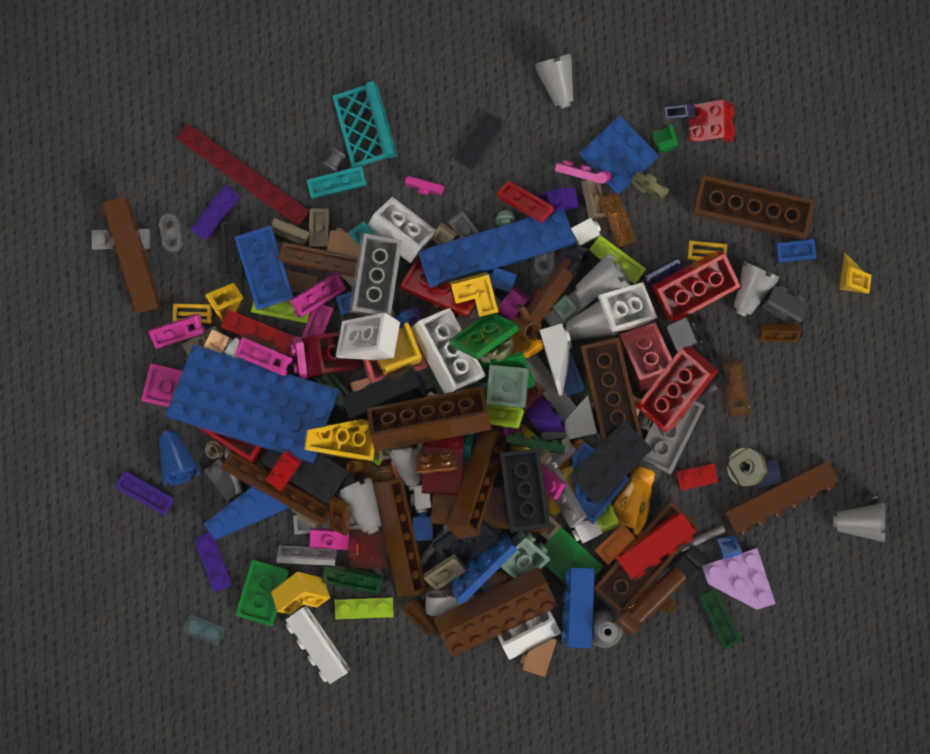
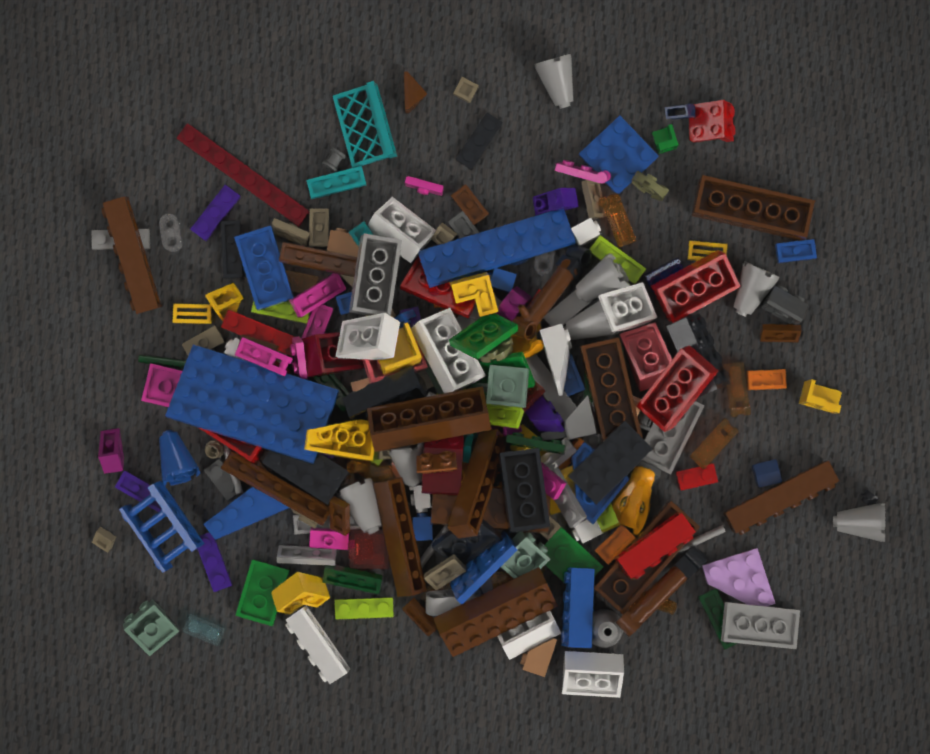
(104, 539): none -> dark tan plate
(111, 451): none -> magenta slope
(150, 627): none -> sand green plate
(161, 361): none -> dark green bar
(176, 331): dark pink plate -> none
(179, 522): none -> blue fence
(216, 341): light nougat plate -> none
(283, 470): red plate -> none
(413, 92): none -> reddish brown slope
(465, 90): none -> dark tan plate
(469, 204): none -> reddish brown plate
(505, 217): sand green plate -> none
(525, 201): red plate -> none
(564, 308): sand green tile -> none
(593, 674): none -> white slope
(713, 444): none -> clear orange plate
(728, 547): blue plate -> none
(736, 465): olive plate -> none
(760, 625): none -> light grey plate
(766, 379): none -> orange plate
(820, 397): none -> yellow panel
(853, 277): yellow slope -> none

